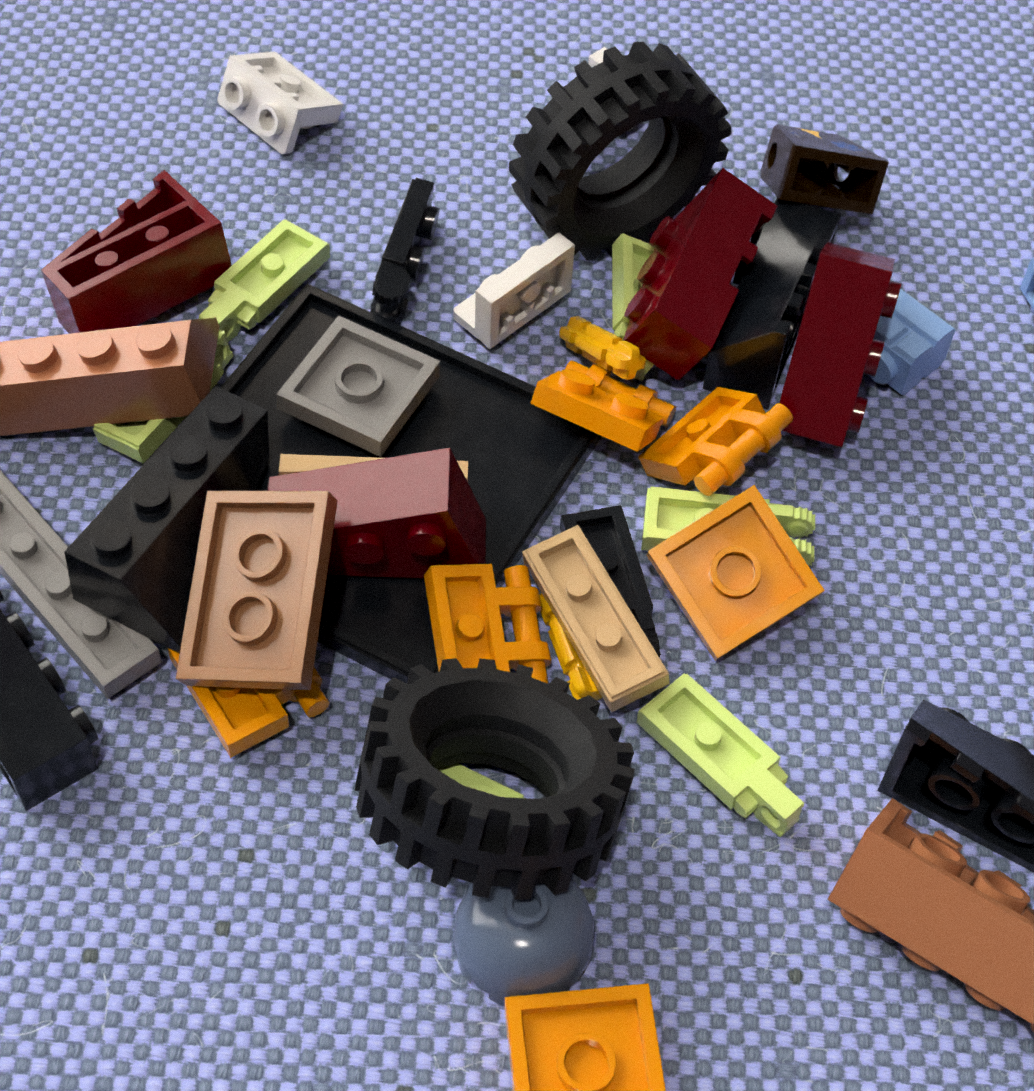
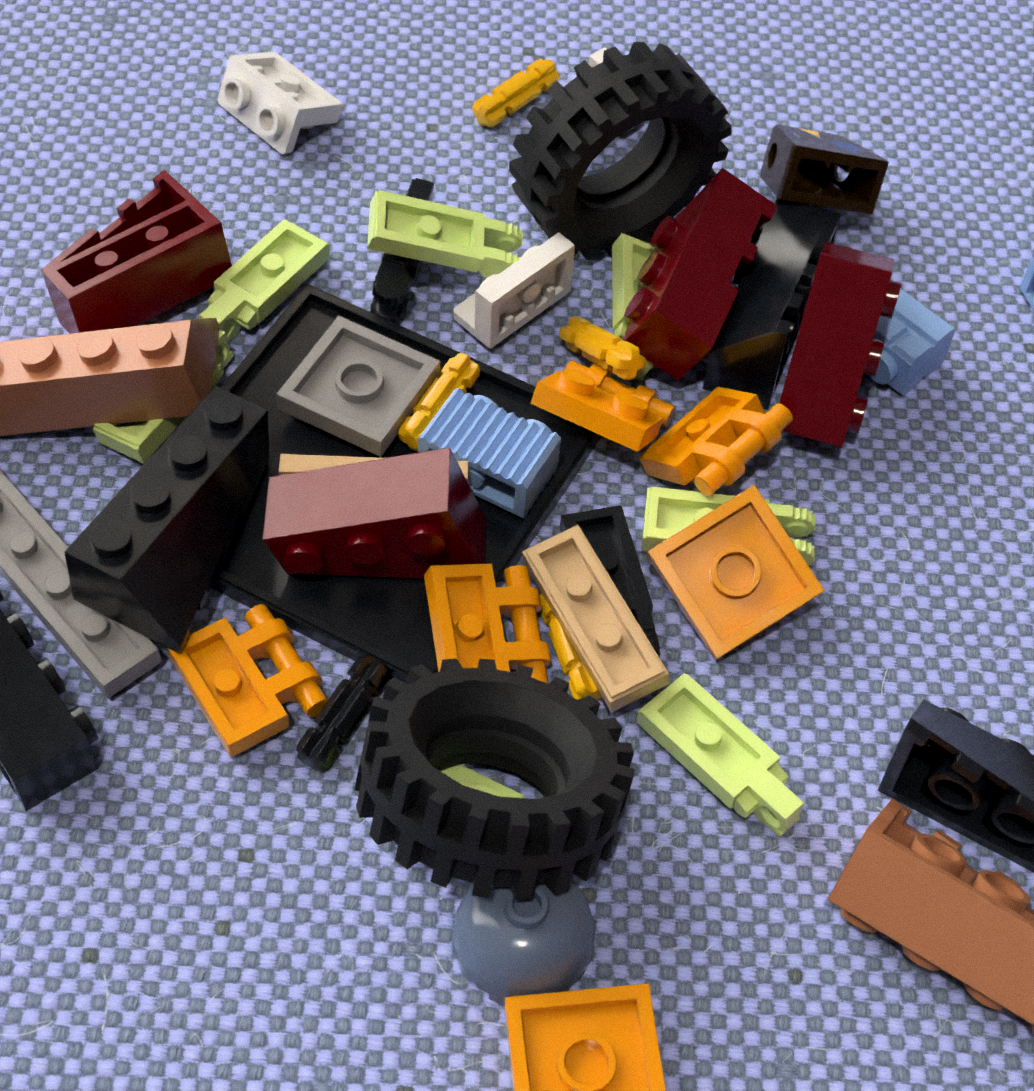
(257, 590): medium nougat plate -> none
(342, 713): none -> black axle
(441, 234): none -> yellowish green hinge
(457, 373): none -> yellow axle
(505, 454): none -> light blue brick
(515, 93): none -> yellow axle

